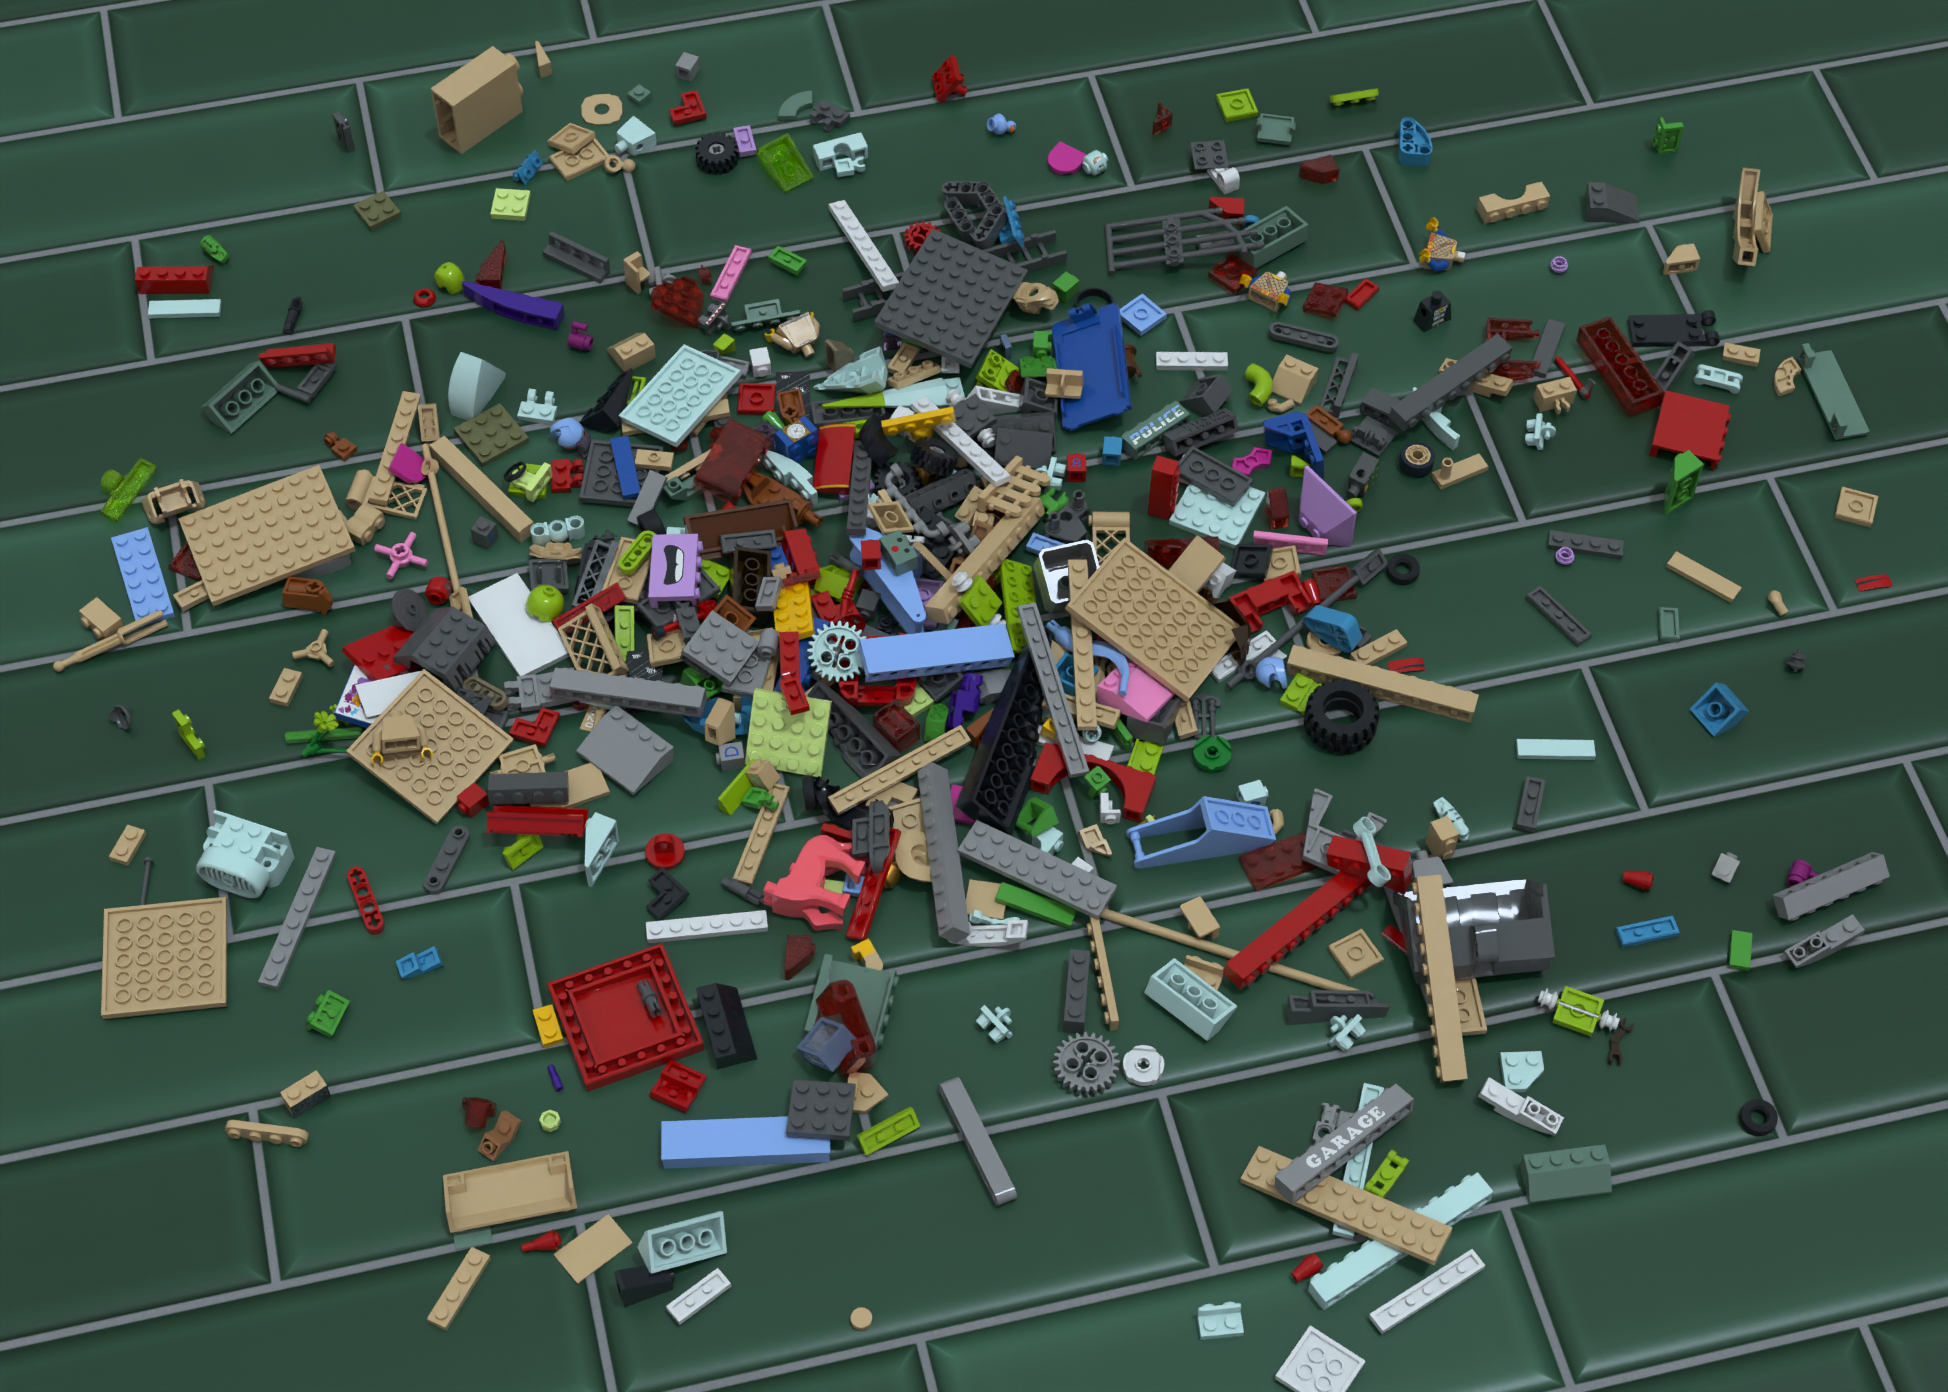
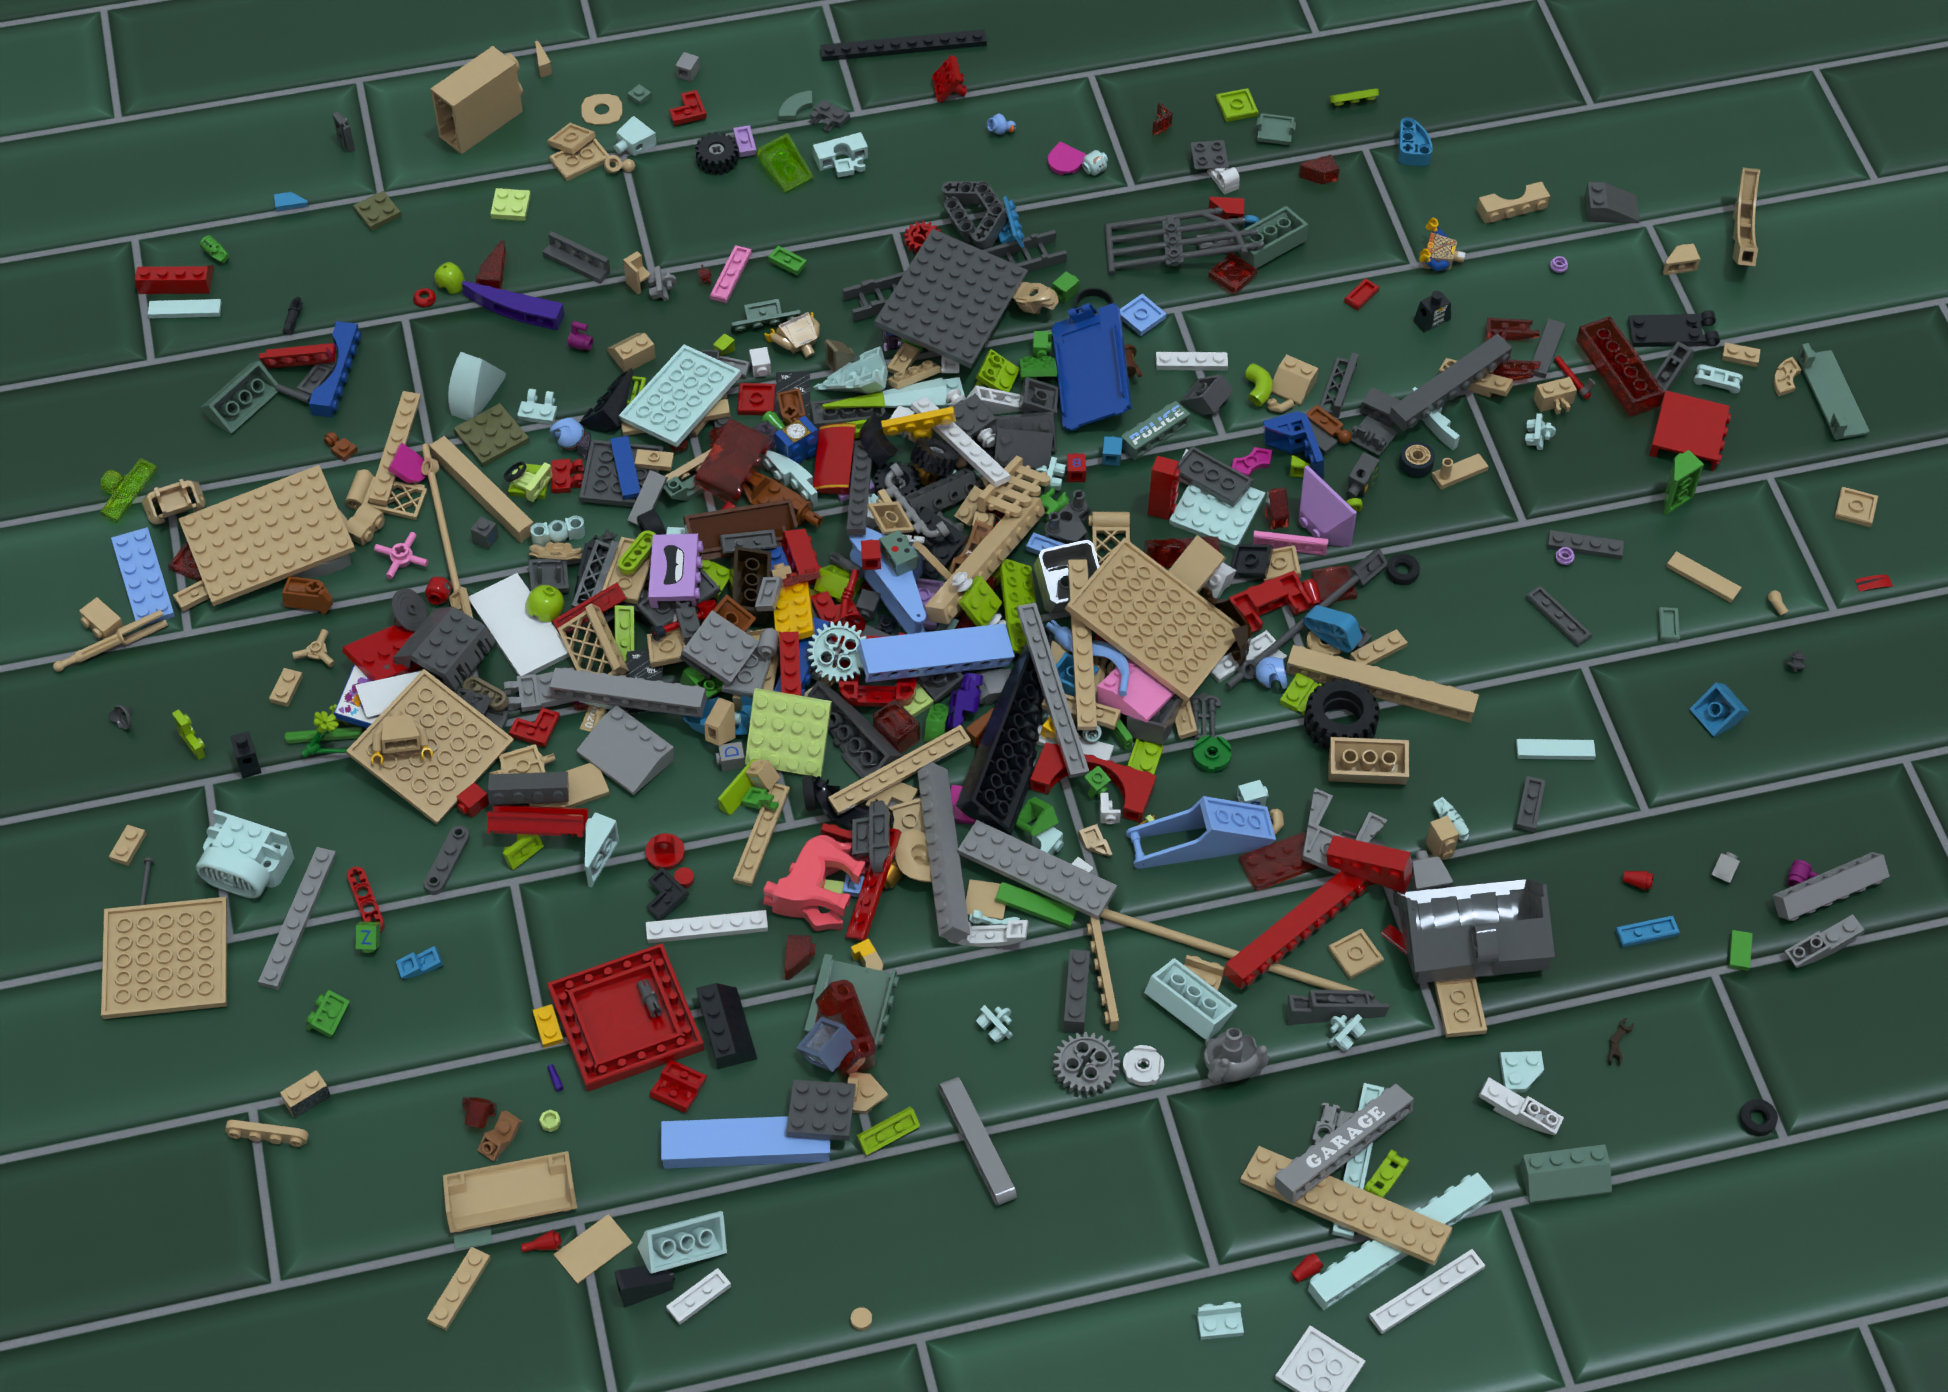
(244, 748): none -> black torso
(289, 201): none -> dark azure tile
(326, 396): none -> blue arch
(368, 936): none -> bright green brick
(428, 422): tan tile -> none
(528, 168): dark azure hinge -> none
(679, 300): clear red plate -> none
(684, 876): none -> red tile
(717, 320): flat silver hips -> none
(739, 888): dark grey piece -> none
(793, 693): red plate -> none
(863, 245): white plate -> none
(903, 45): none -> black plate
(958, 532): light grey hips -> none
(1005, 346): sand blue tile -> none
(1014, 381): clear red tile -> none
(1064, 383): tan panel -> none
(1200, 432): dark grey brick -> none
(1200, 918): tan panel -> none
(1233, 1056): none -> light grey piece
(1268, 290): torso -> none
(1303, 337): dark grey plate -> none
(1325, 300): clear red plate -> none
(1368, 760): none -> tan slope
(1378, 873): light aqua piece -> none
(1405, 665): red sticker -> none
(1440, 979): tan brick -> none
(1578, 1011): lime plate -> none
(1667, 136): bright green bracket -> none
(1763, 222): tan tile -> none

